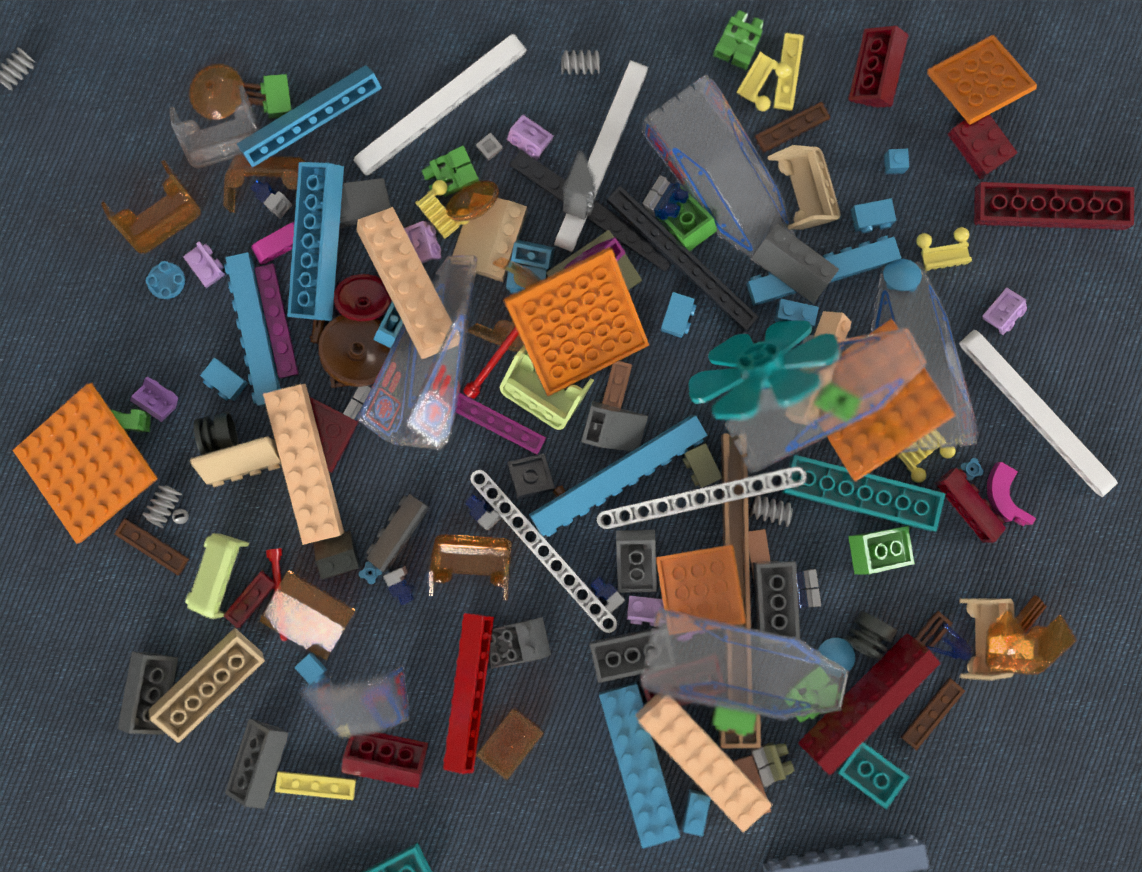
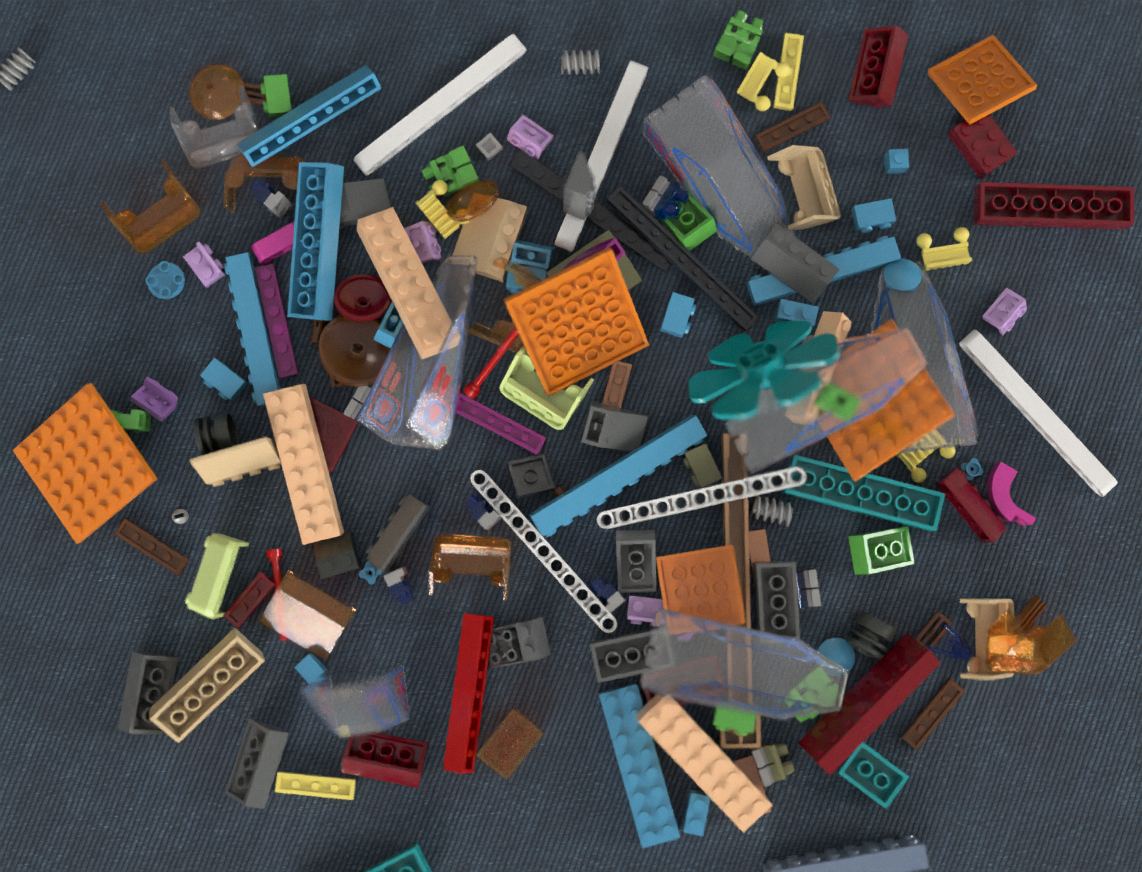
(161, 505): light grey piece -> none

